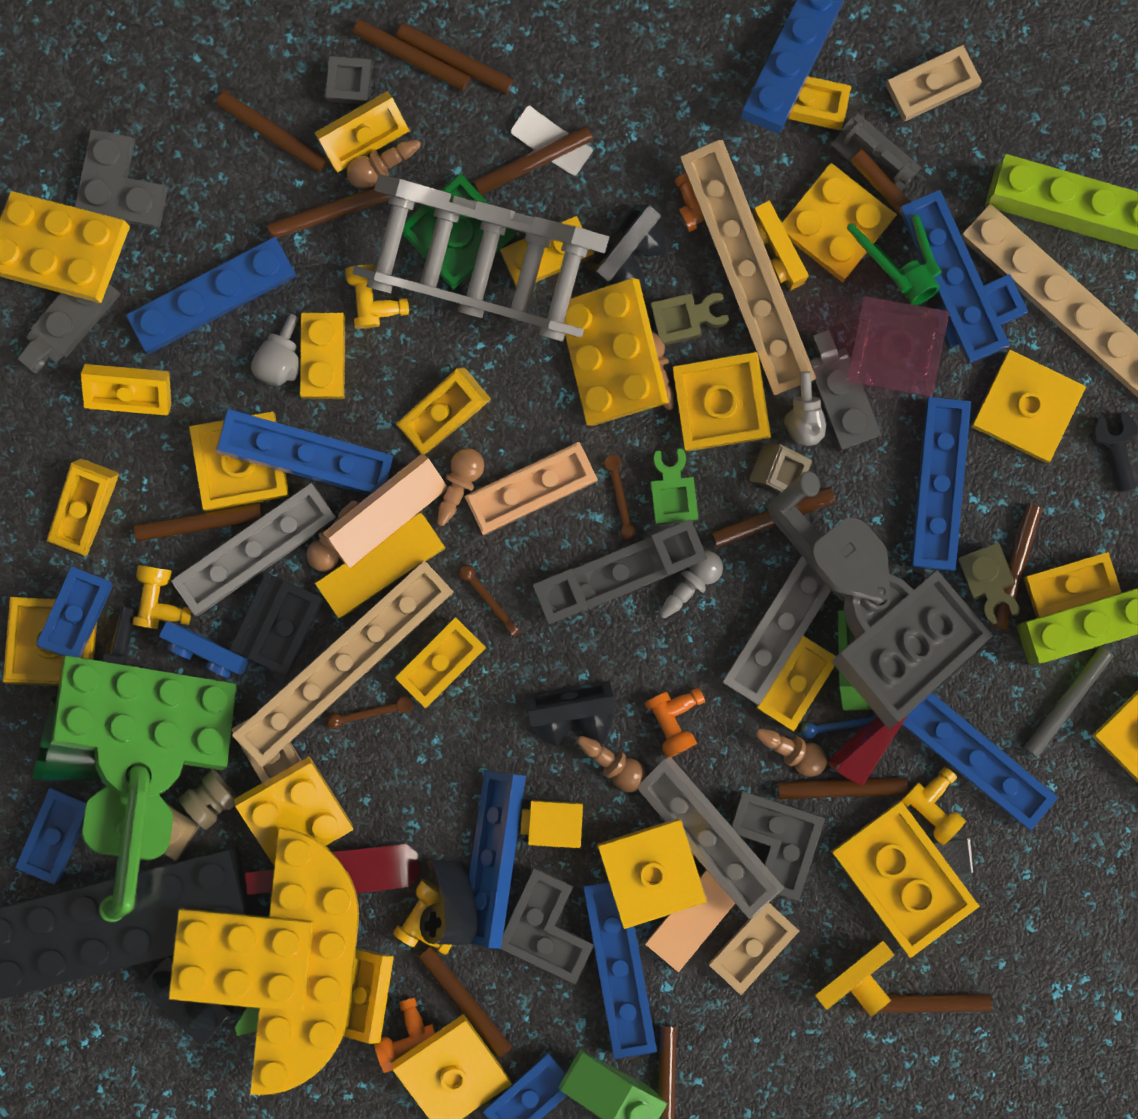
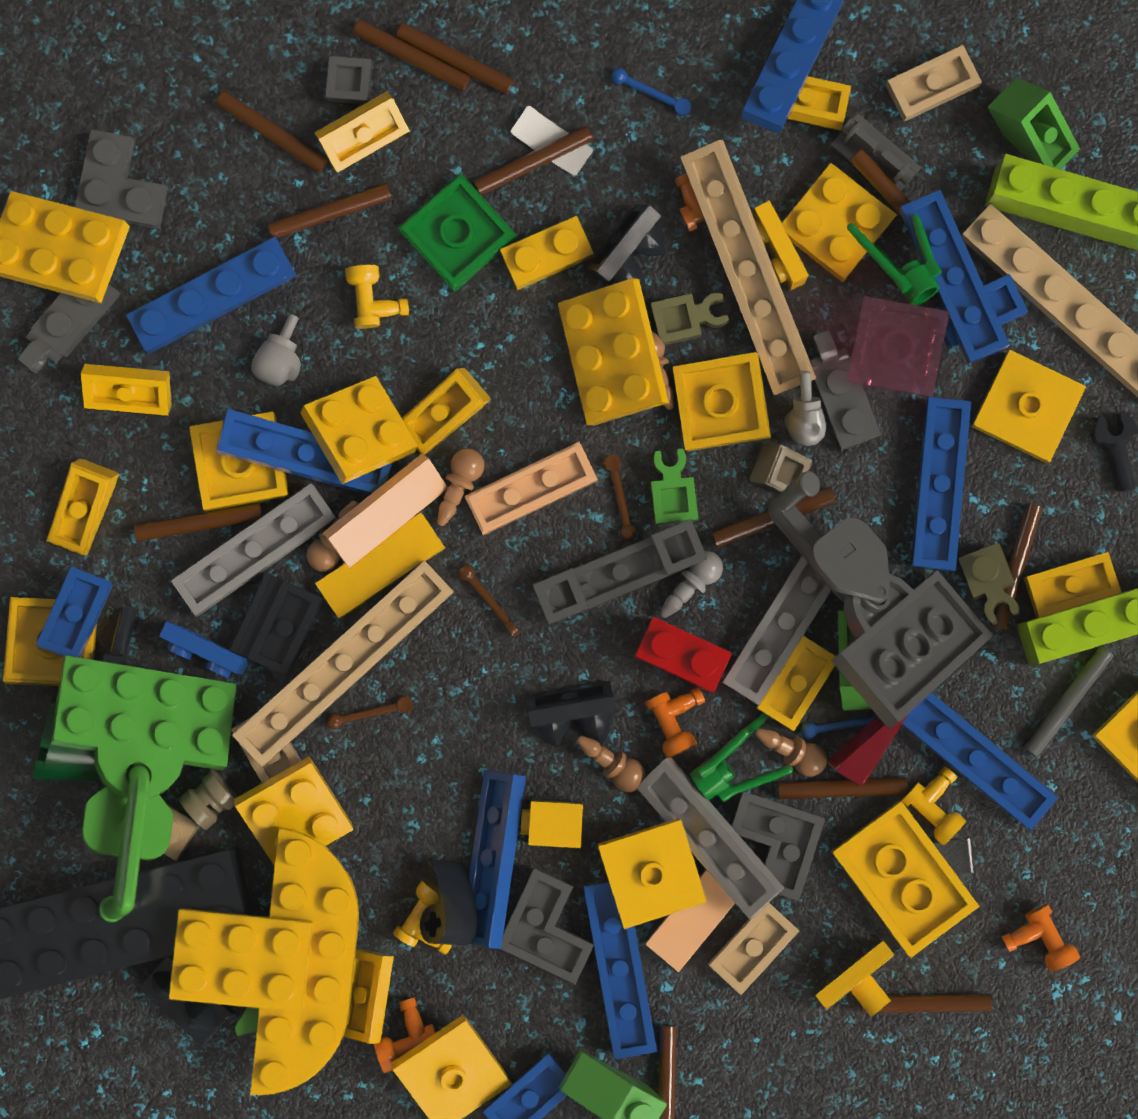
(53, 836): blue plate -> none
(150, 610): yellow piece -> none
(322, 356): yellow plate -> none
(358, 429): none -> yellow plate
(364, 170): medium nougat bar -> none
(368, 867): dark red piece -> none
(440, 662): yellow plate -> none
(465, 1002): reddish brown bar -> none
(494, 223): light grey fence -> none
(681, 106): none -> blue hinge
(683, 655): none -> red brick
(715, 773): none -> green plant
(1034, 124): none -> bright green slope
(1041, 925): none -> orange piece

